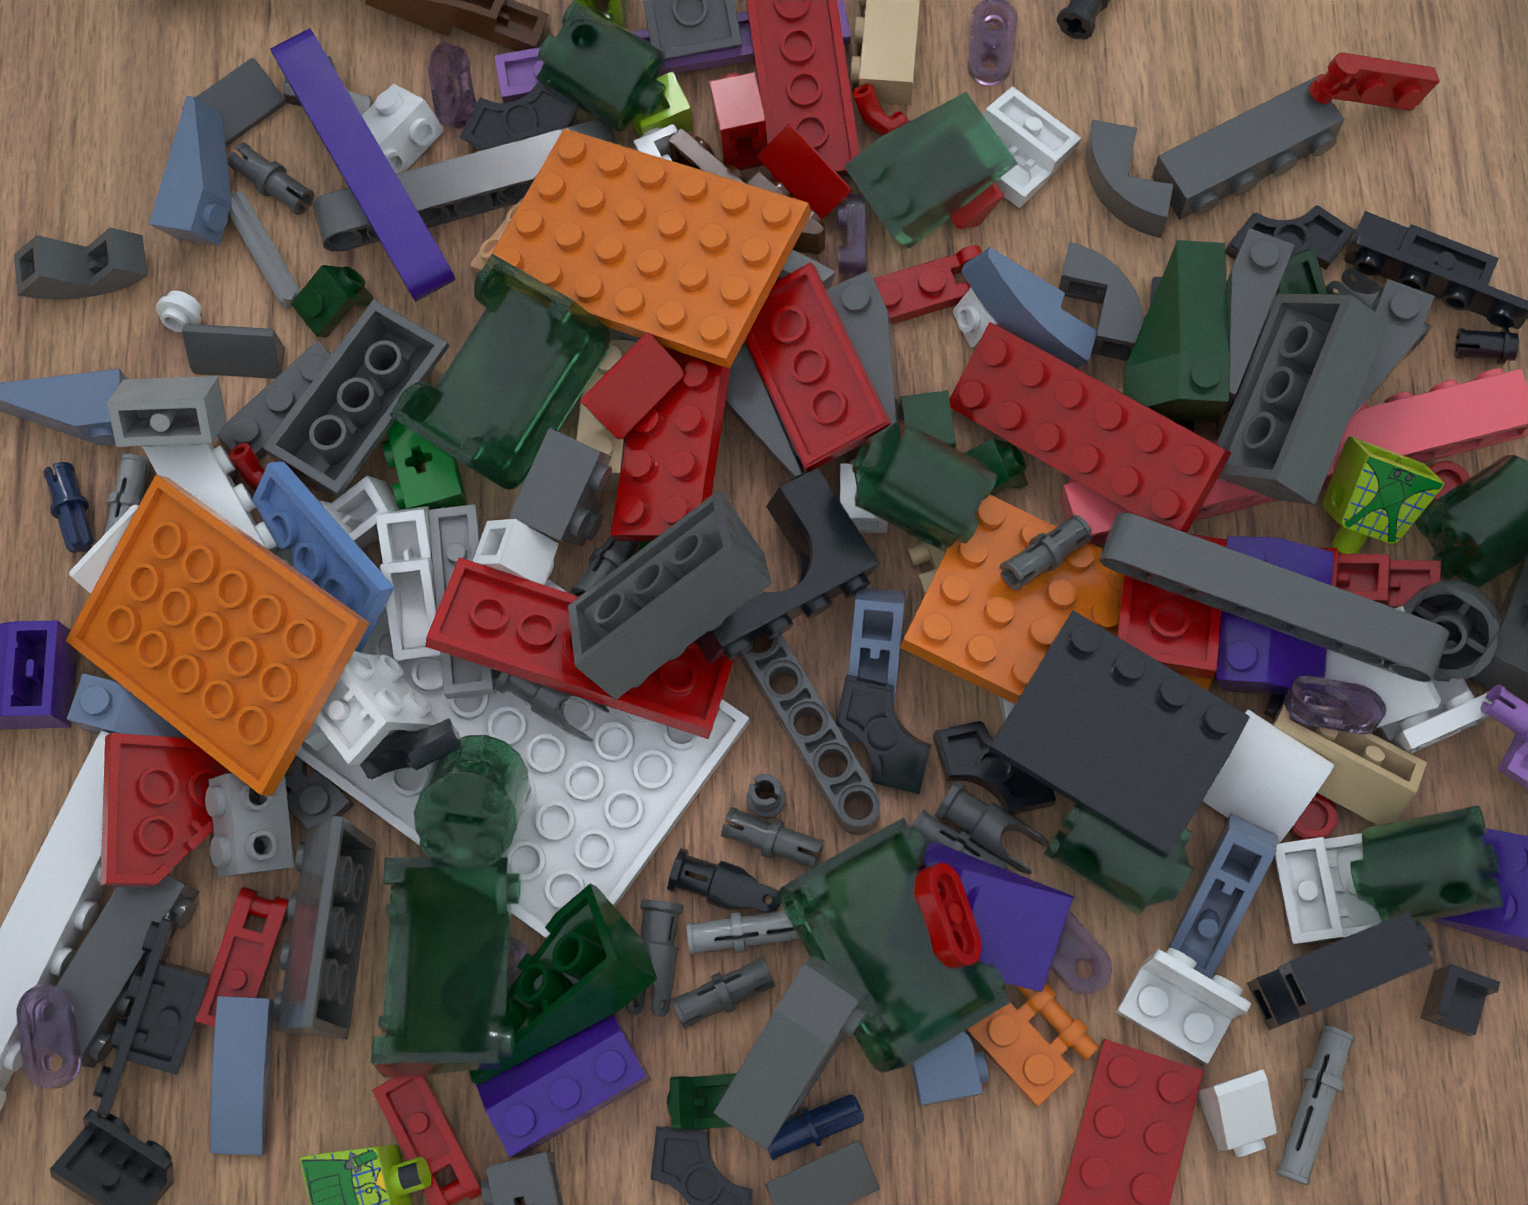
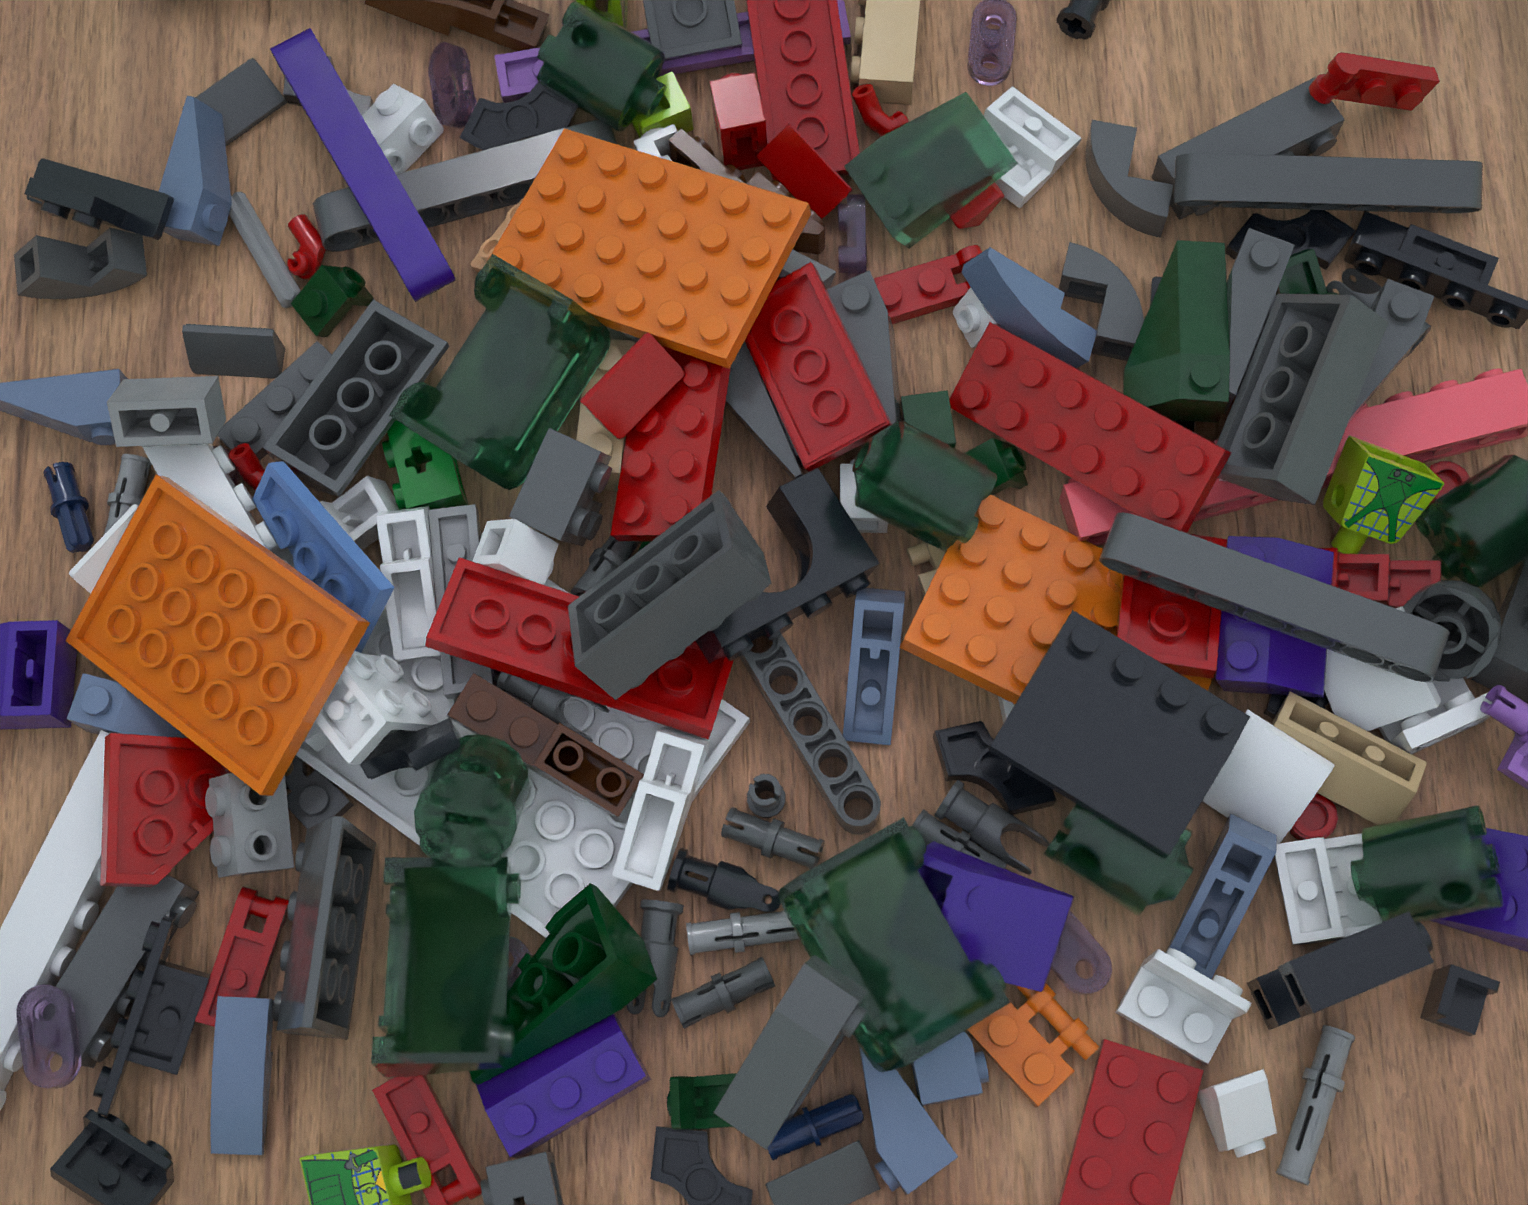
(98, 199): none -> black bracket
(178, 310): white plate -> none
(270, 178): dark grey pin -> none
(311, 250): none -> red arm
(547, 746): none -> reddish brown slope
(660, 808): none -> white slope
(871, 716): black tile -> none
(902, 1131): none -> sand blue slope
(947, 916): red plate -> none
(1045, 552): dark grey pin -> none
(1327, 183): none -> dark grey beam
(1334, 705): clear purple plate -> none
(1487, 345): black pin -> none

